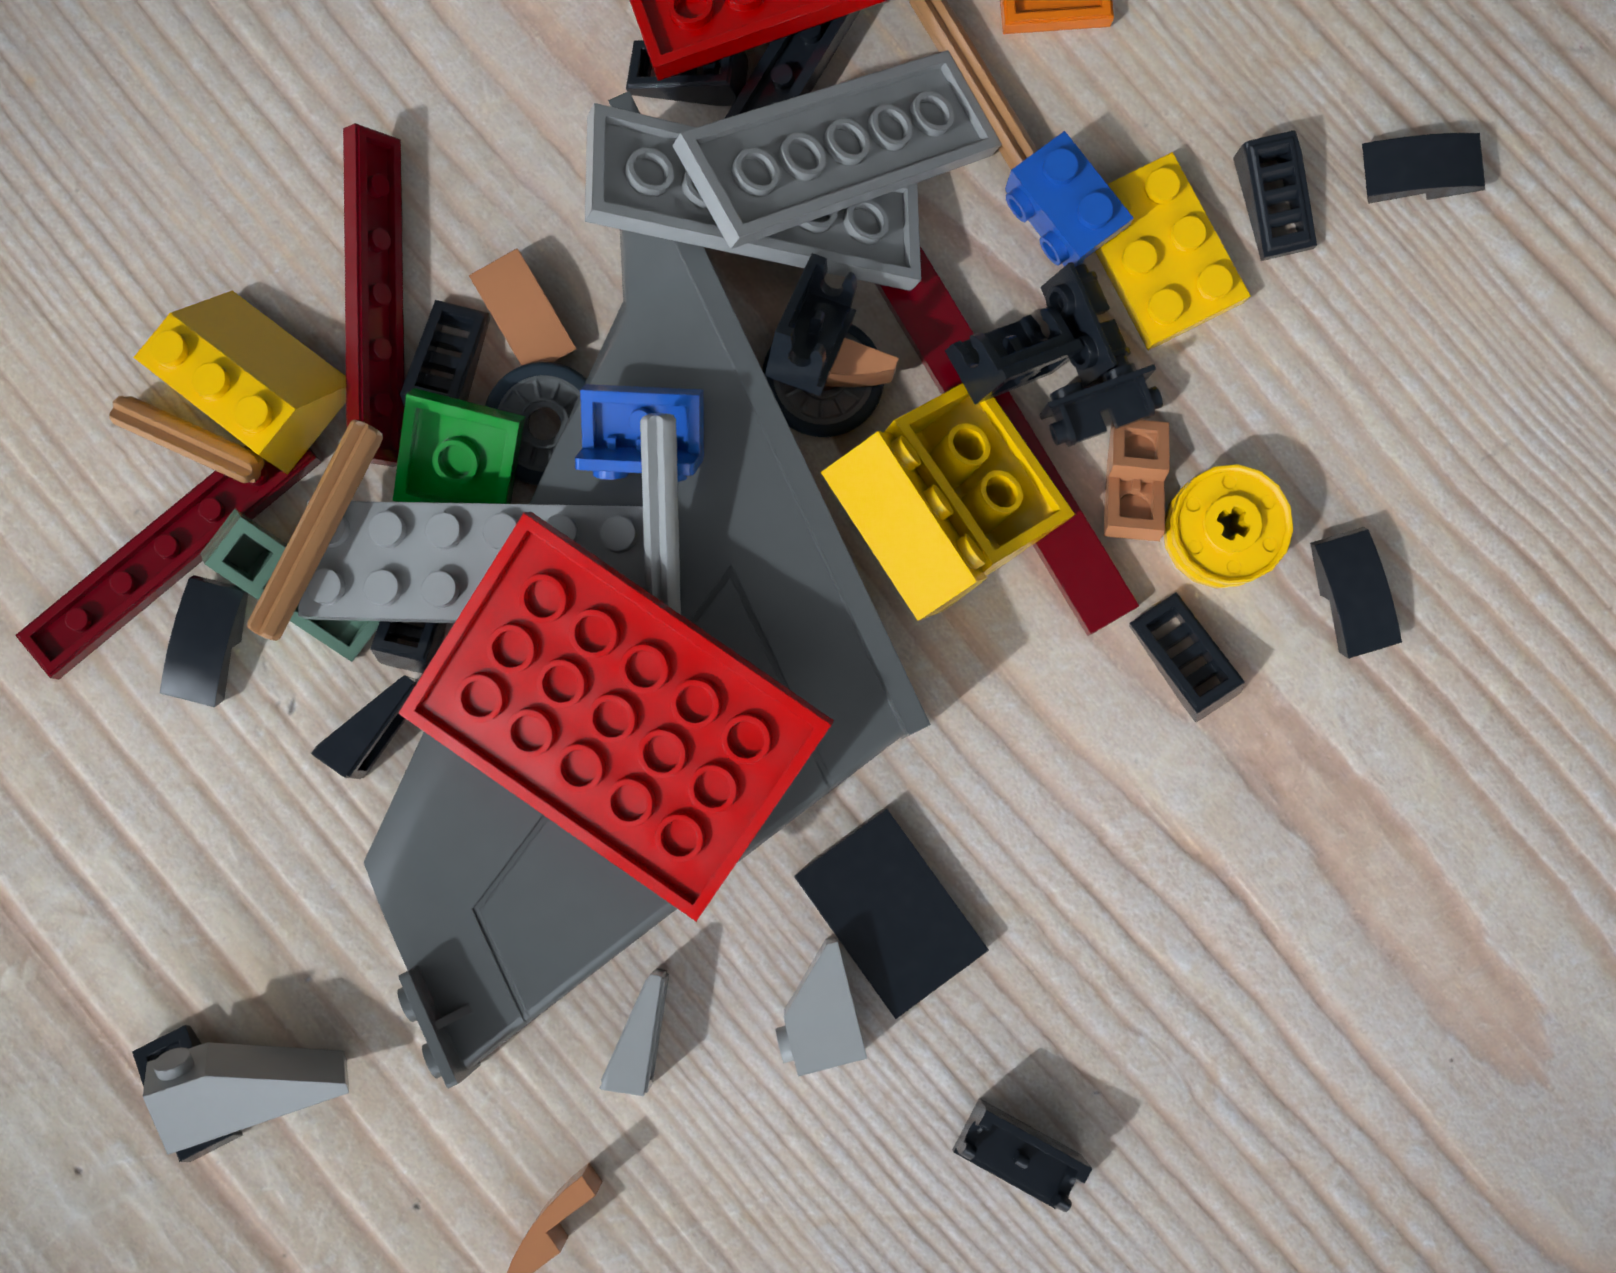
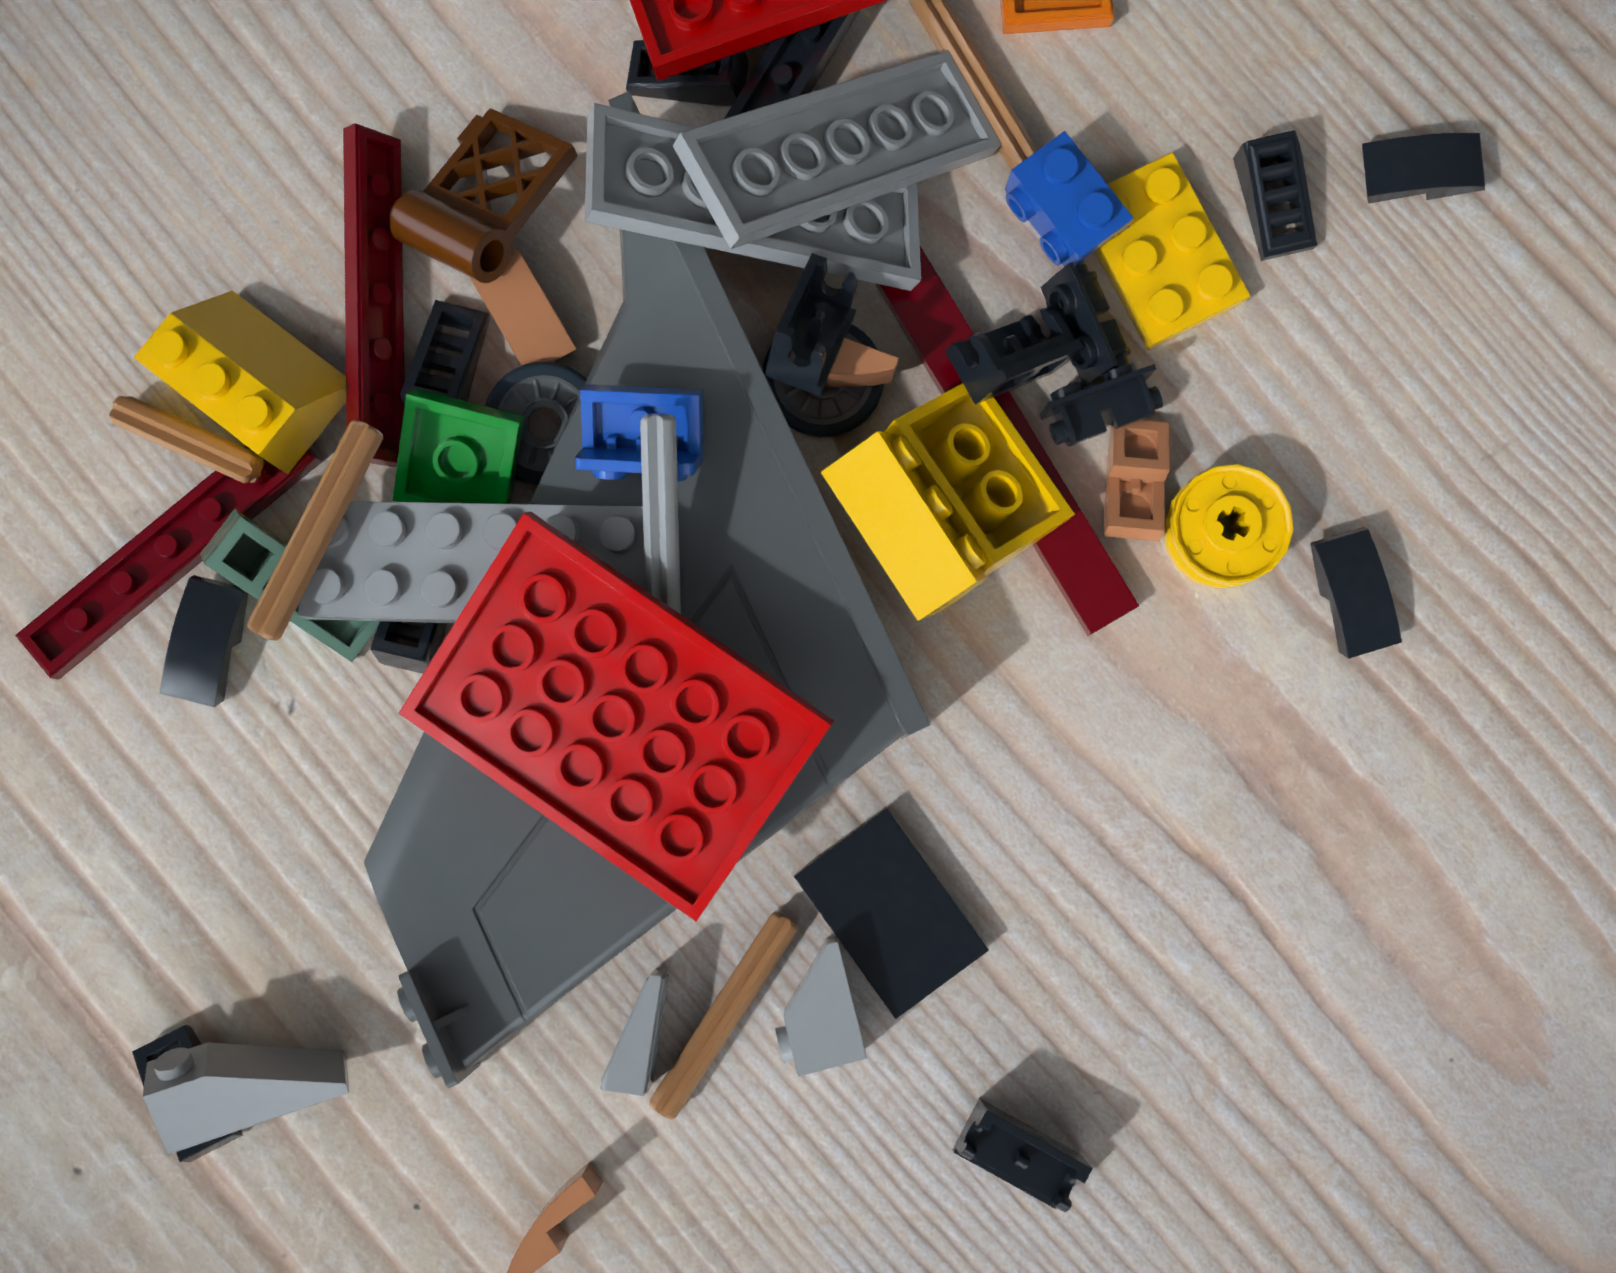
(363, 737): black slope -> none
(454, 225): none -> reddish brown piece
(723, 1015): none -> medium nougat axle
(1217, 663): black slope -> none

